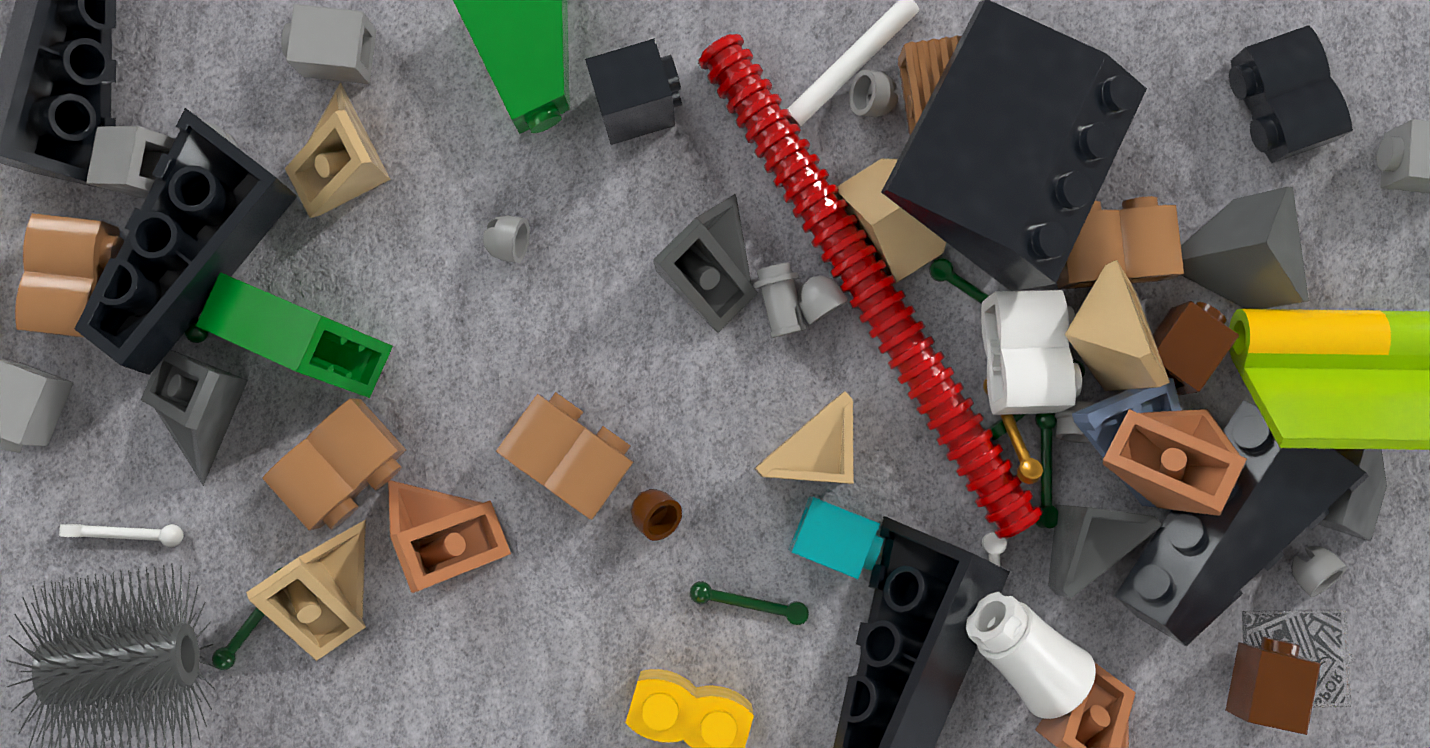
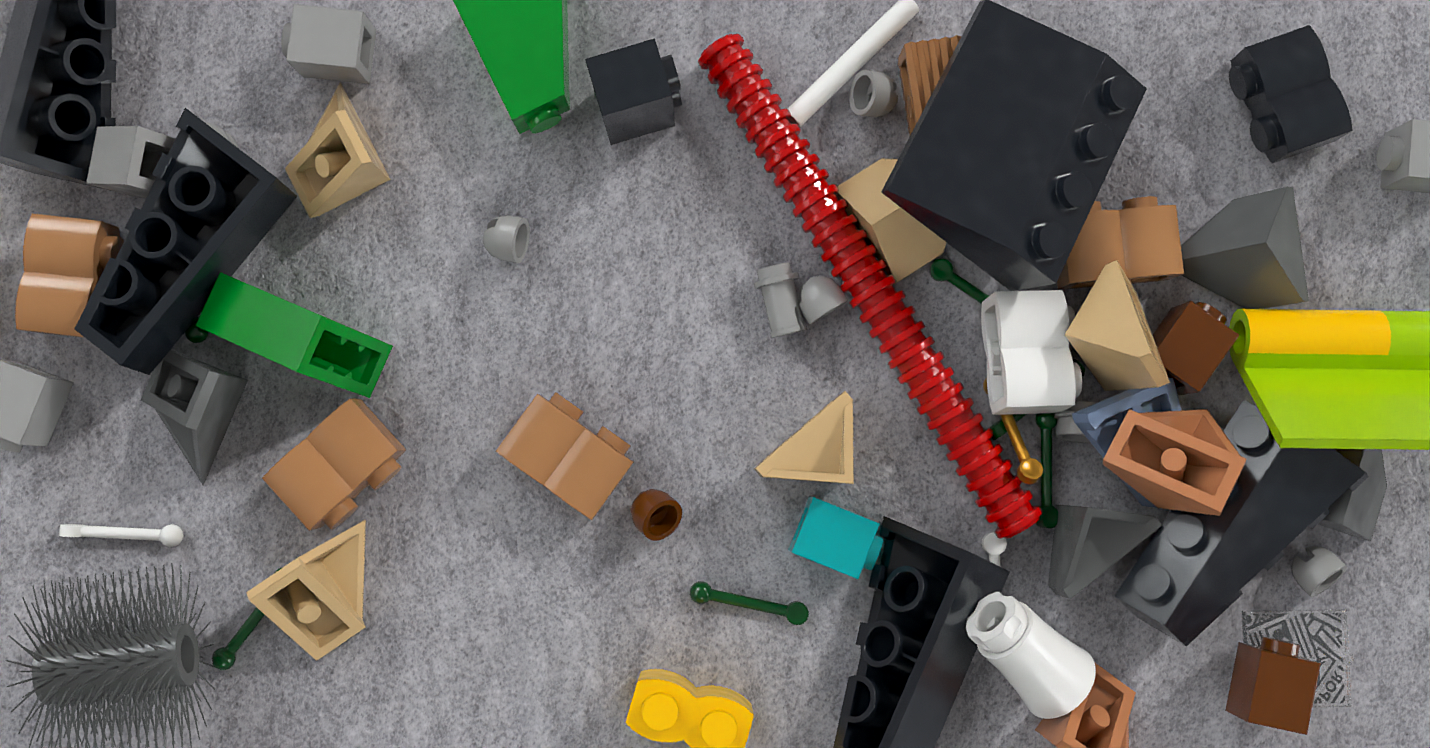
(441, 534): nougat slope -> none
(710, 265): dark grey slope -> none

